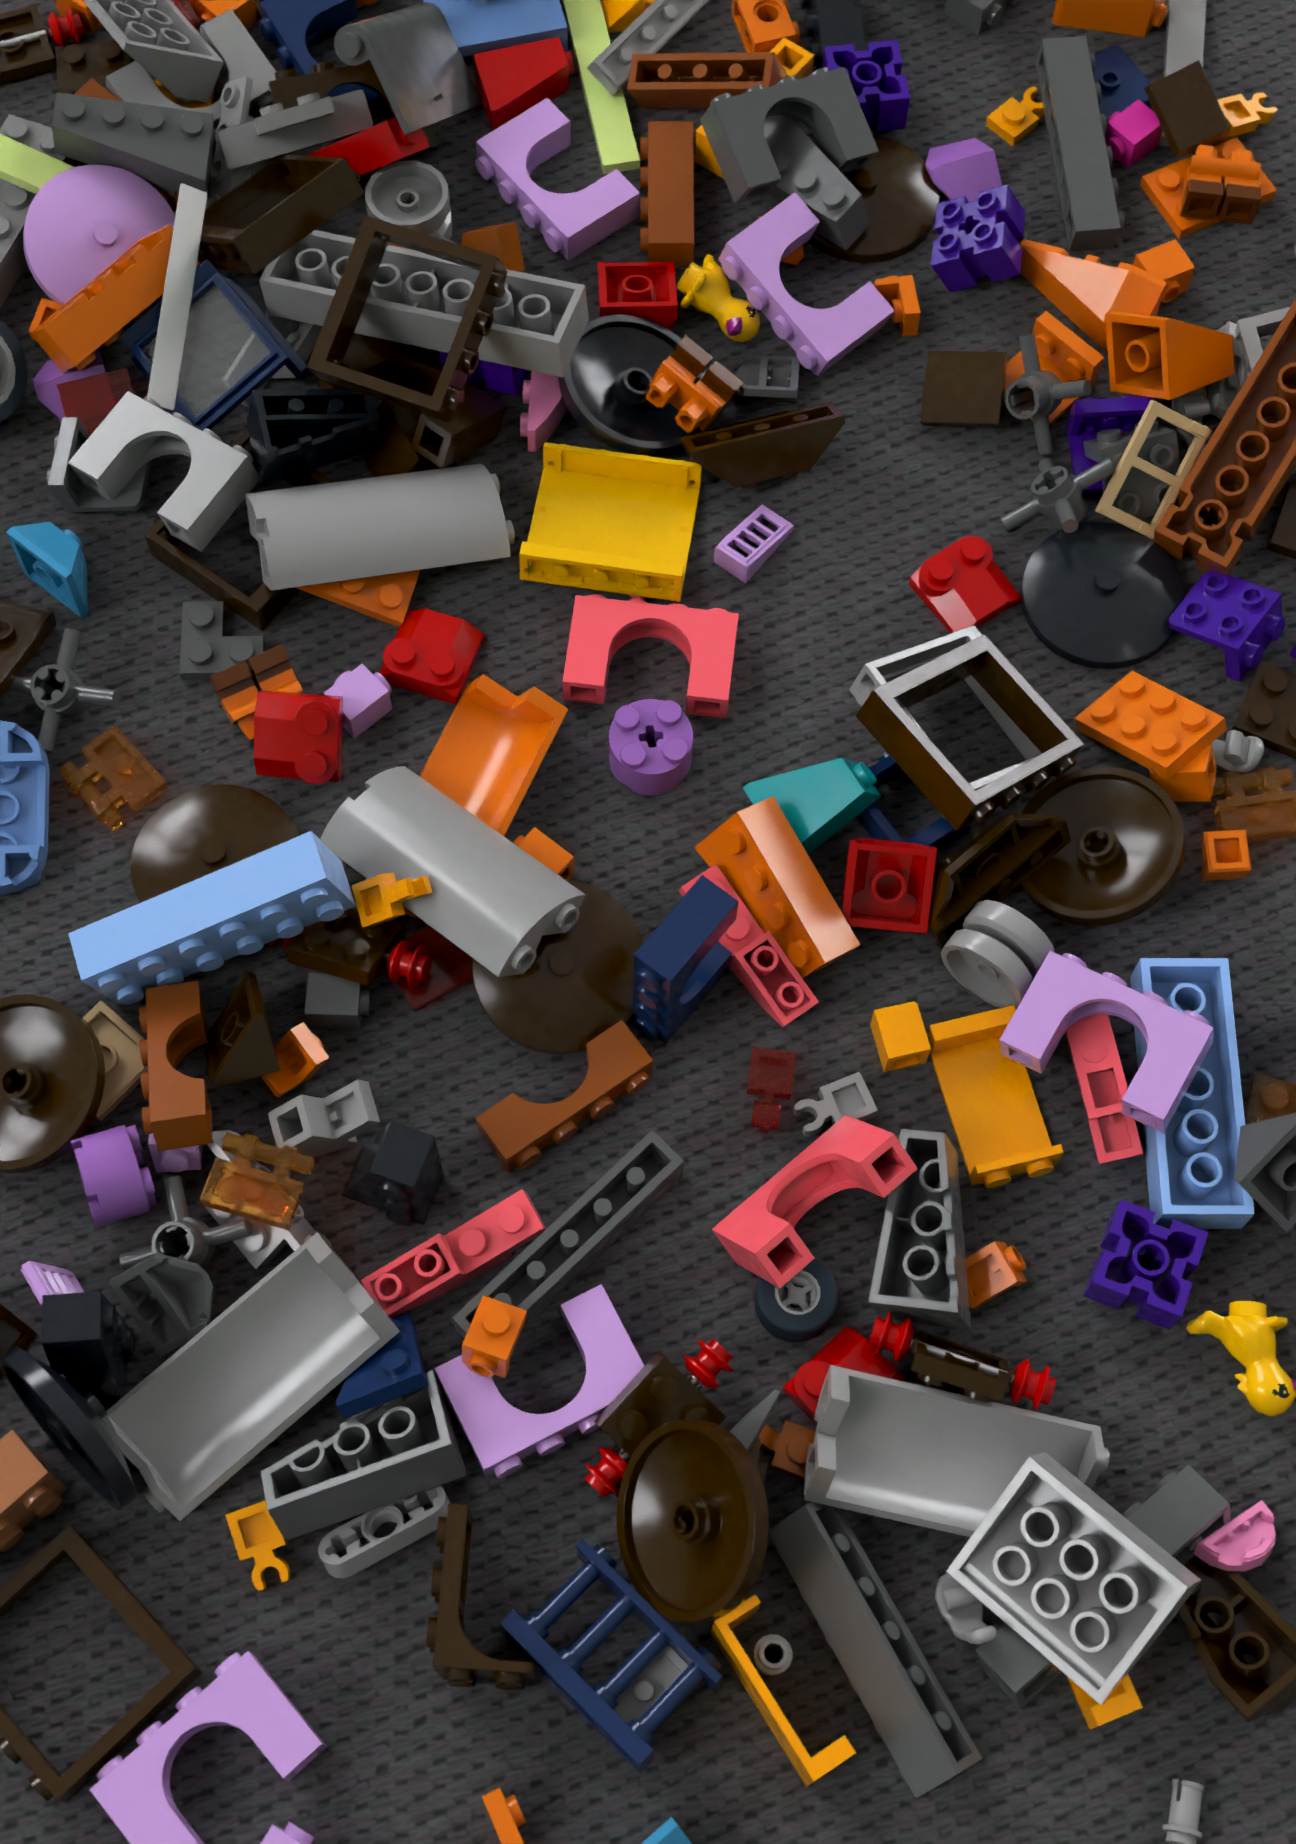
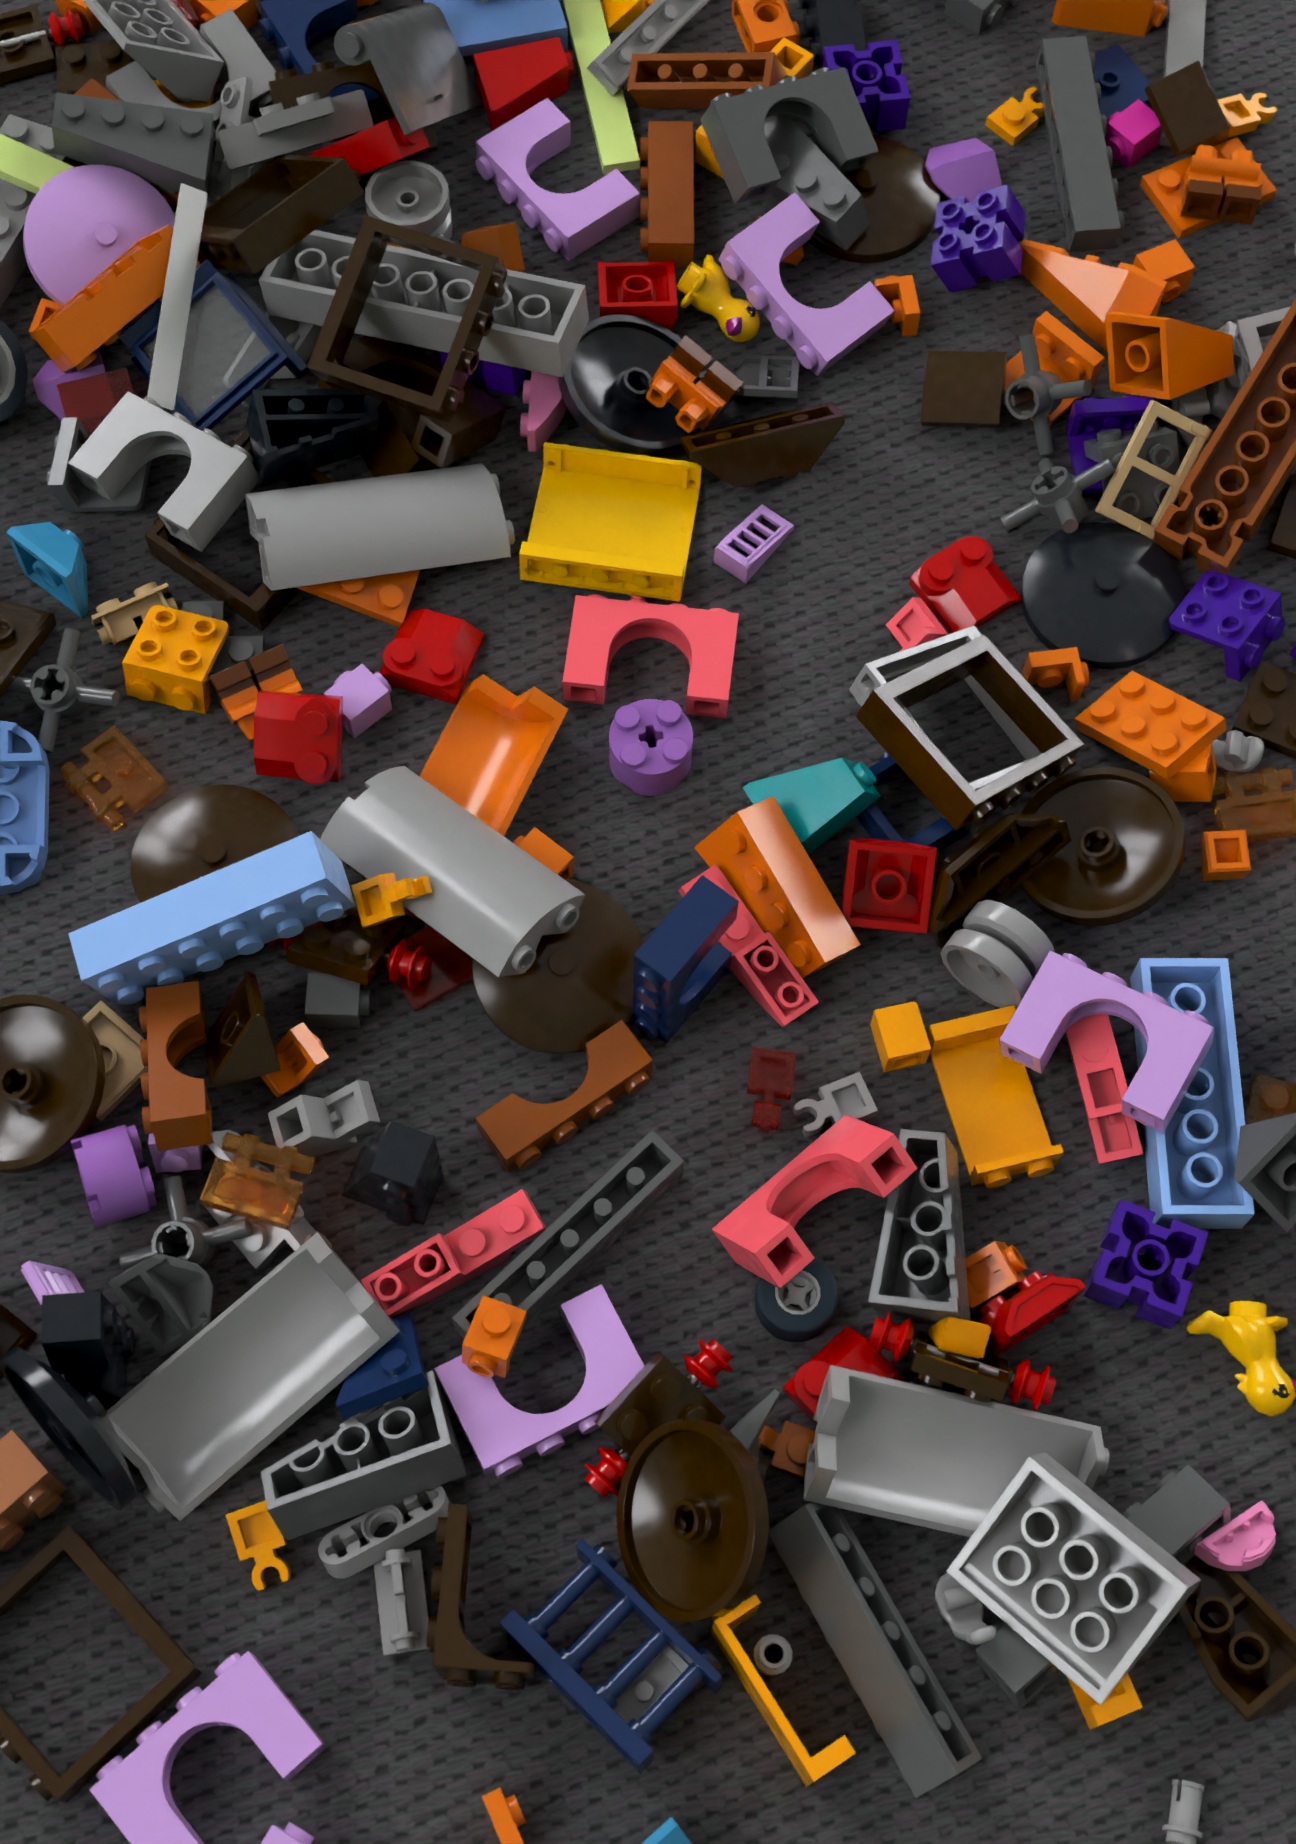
(119, 617): none -> tan hinge
(173, 658): none -> light orange bracket
(401, 1601): none -> light grey hinge
(915, 624): none -> coral bracket
(960, 1336): none -> light orange slope
(1033, 1307): none -> red slope
(1055, 666): none -> orange bracket

